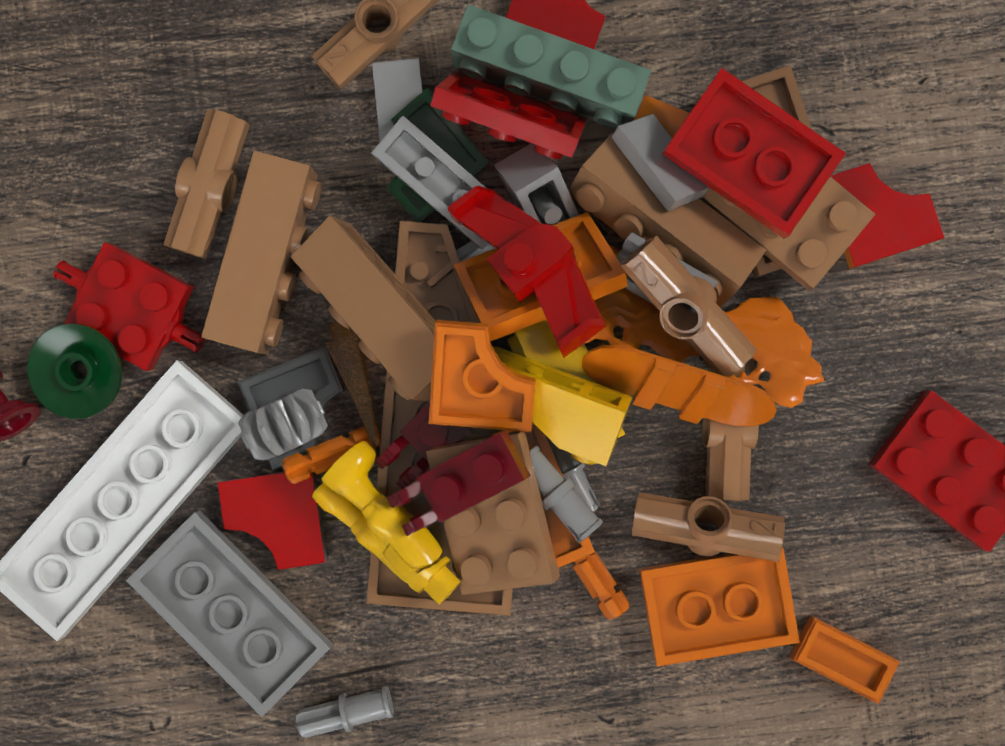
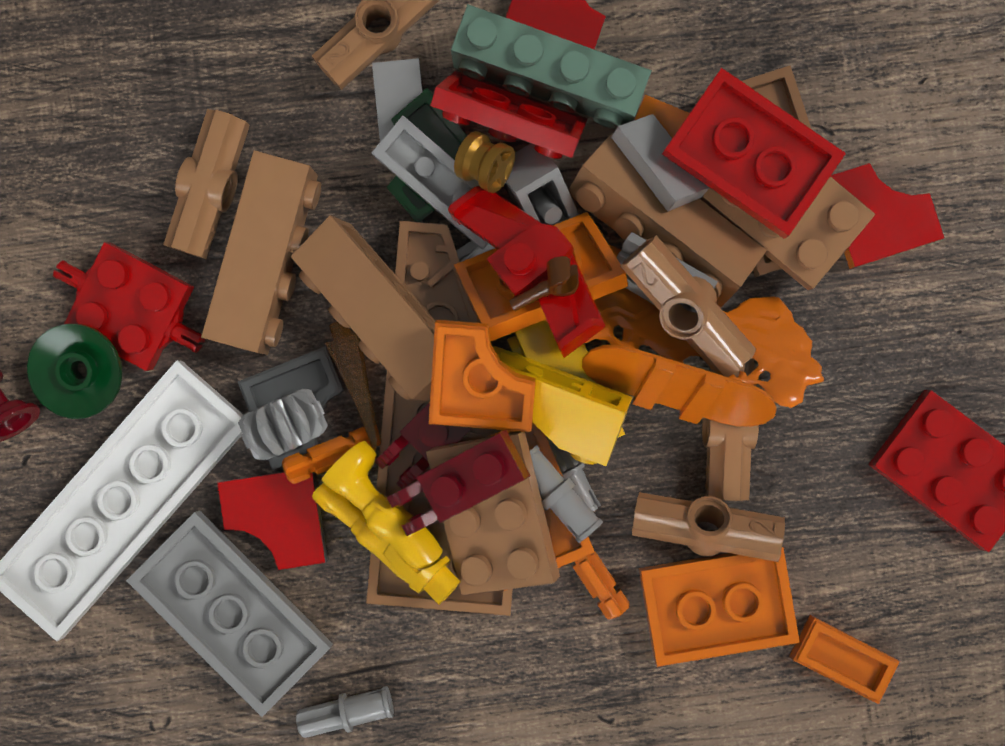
(484, 161): none -> pearl gold wheel
(561, 281): none -> reddish brown hand

